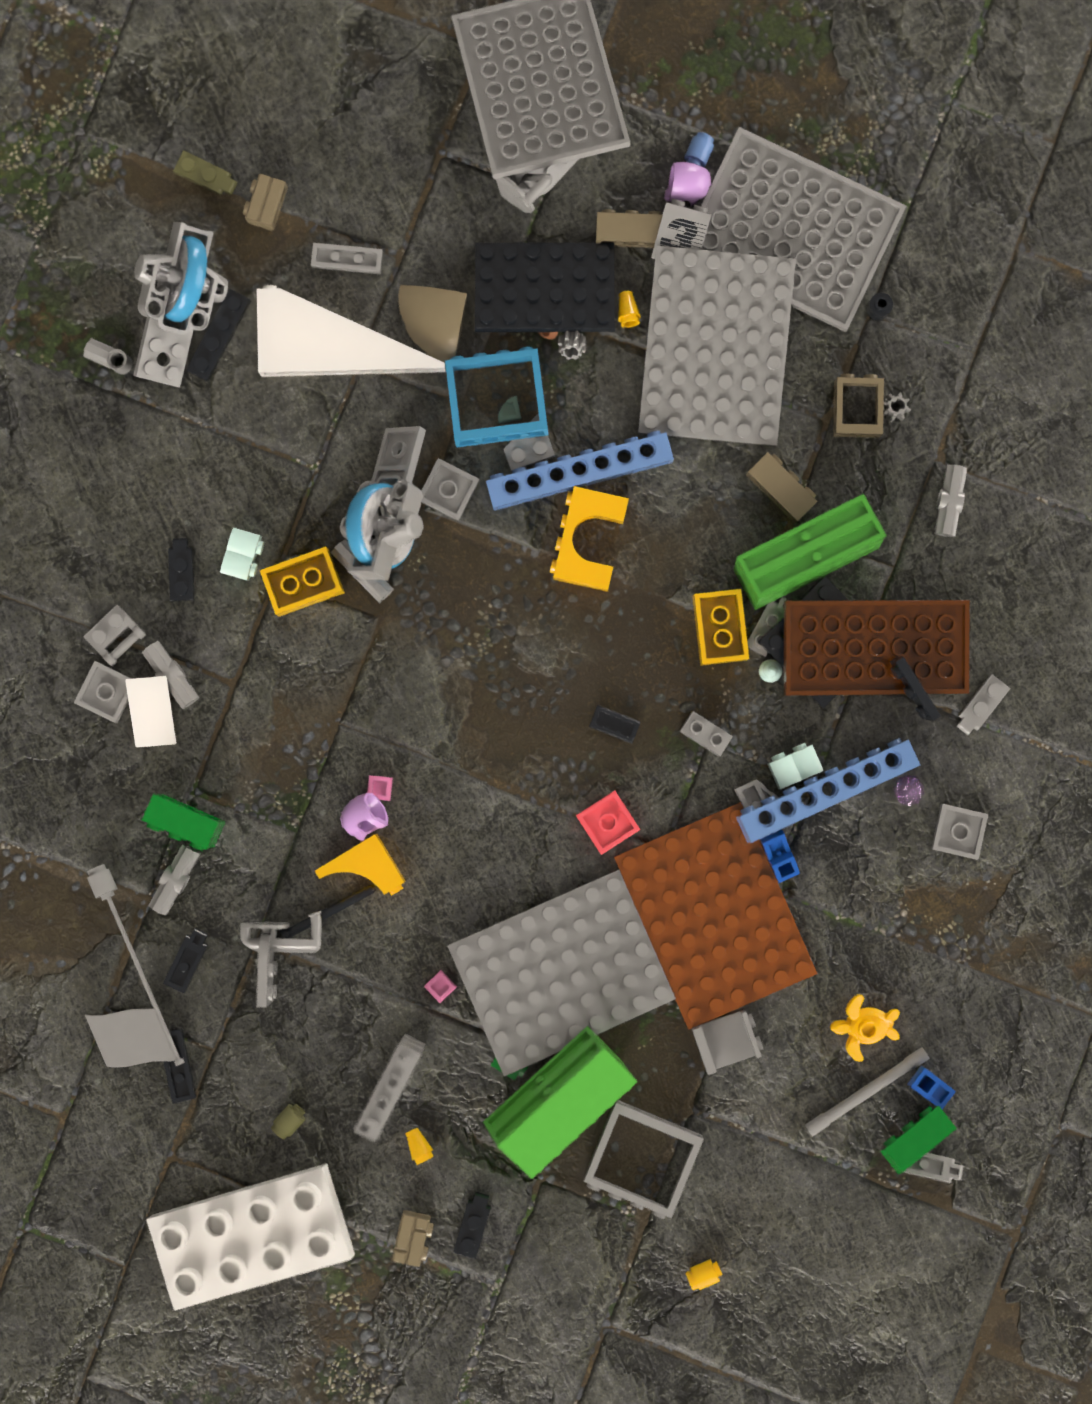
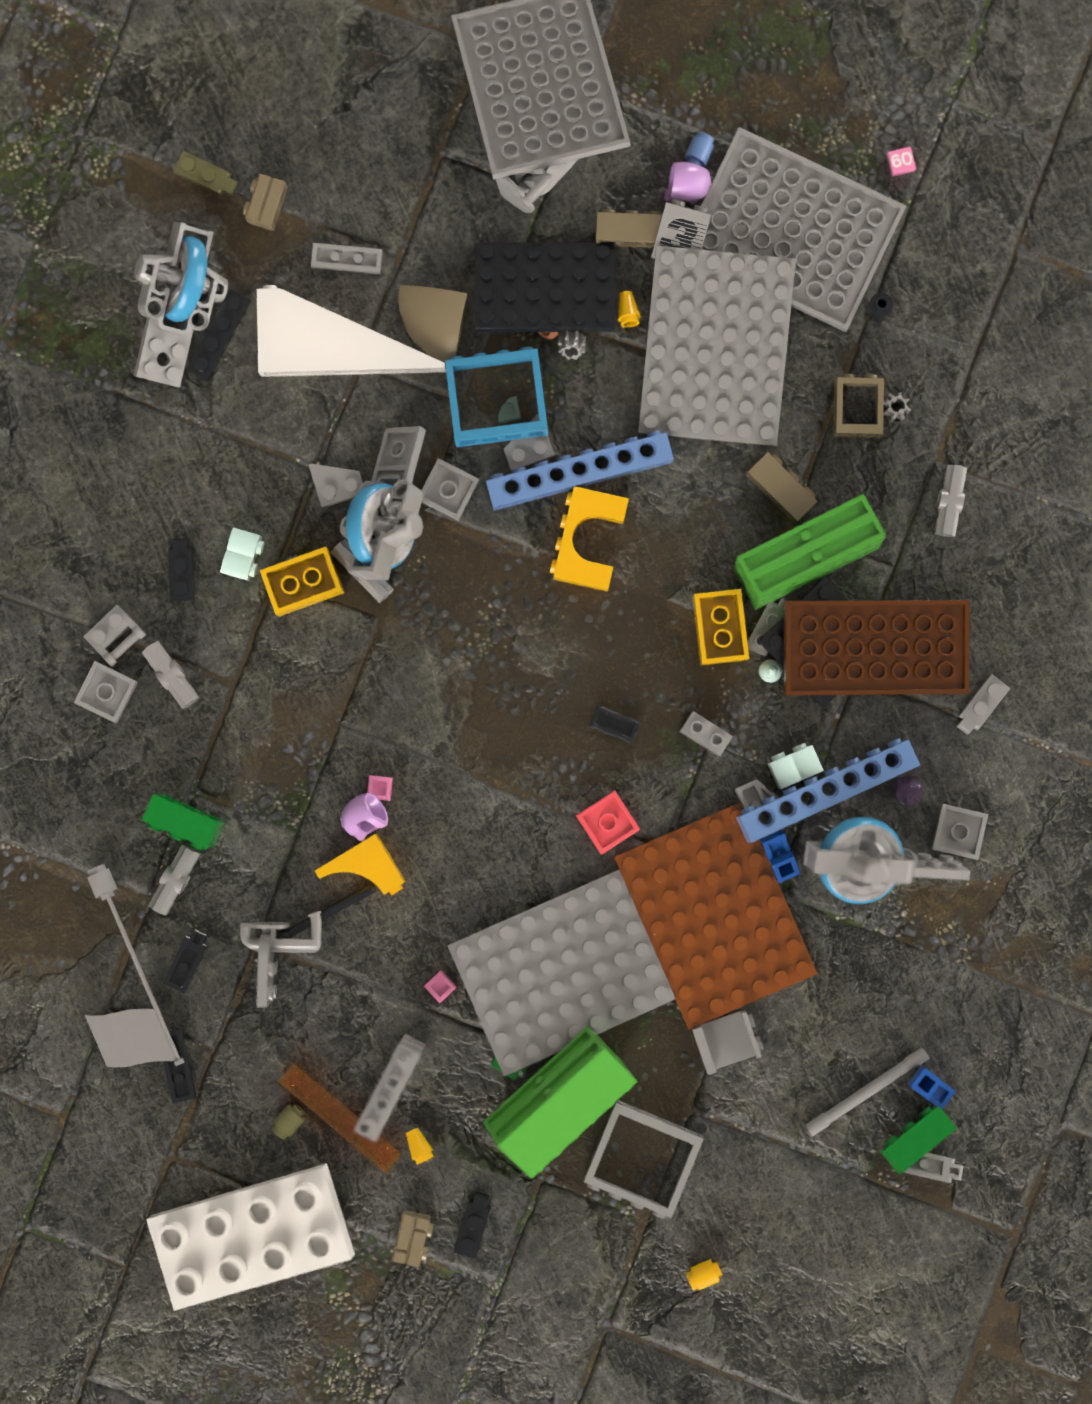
(107, 356): light grey piece -> none
(150, 711): white sticker -> none
(335, 484): none -> light grey wing
(338, 1116): none -> clear orange plate
(865, 1026): yellow animal -> none
(871, 868): none -> piece
(901, 161): none -> bright pink tile
(914, 689): black plate -> none

